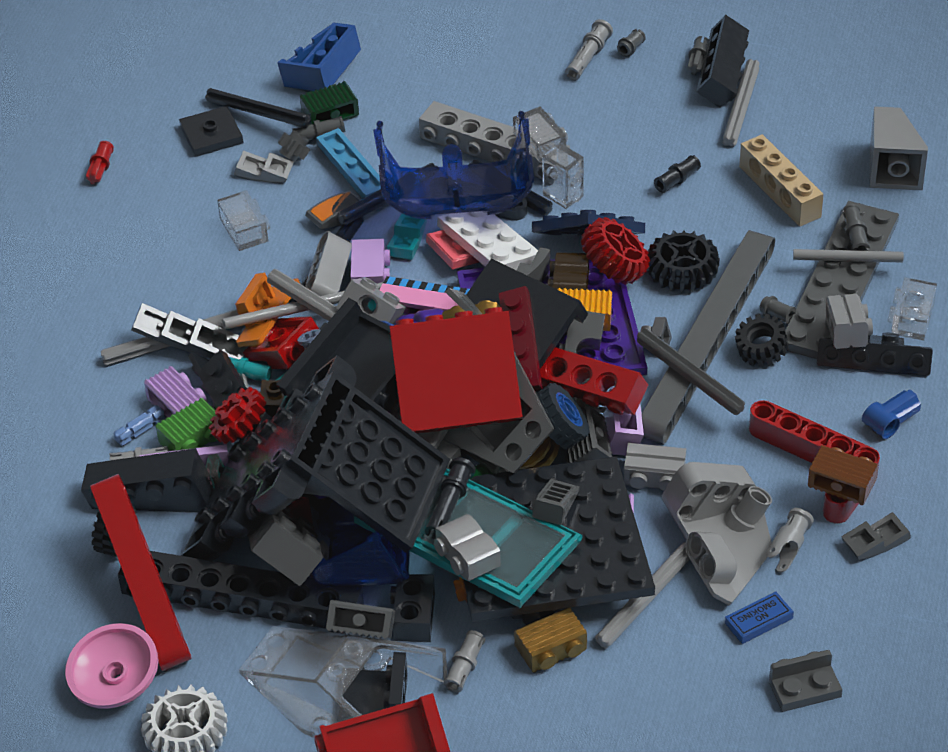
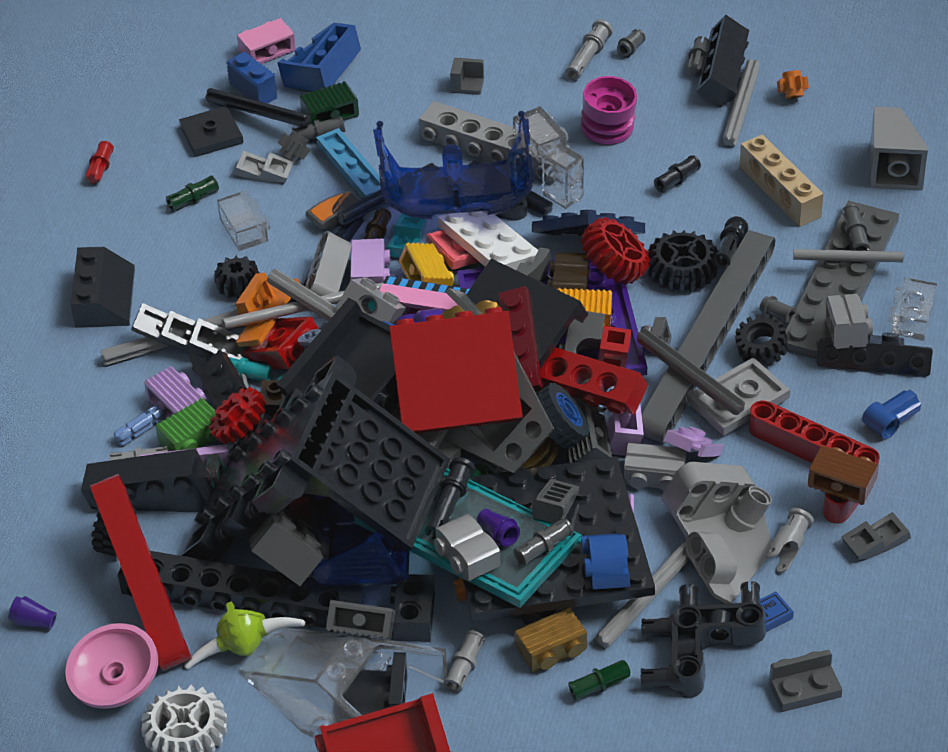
(30, 613): none -> dark purple cone
(101, 288): none -> black slope
(192, 193): none -> dark green pin
(234, 275): none -> black gear
(241, 633): none -> lime helmet
(252, 78): none -> blue brick
(267, 41): none -> bright pink brick
(377, 227): none -> dark brown pin
(425, 264): none -> yellow brick
(467, 76): none -> dark grey panel
(499, 527): none -> dark purple cone
(543, 541): none -> dark grey pin
(599, 679): none -> dark green axle
(606, 560): none -> blue cylinder
(608, 110): none -> dark pink wheel
(614, 346): none -> red brick
(693, 441): none -> lavender plate
(697, 627): none -> black pin
(730, 240): none -> black pin
(747, 381): none -> light grey plate
(792, 84): none -> orange gear

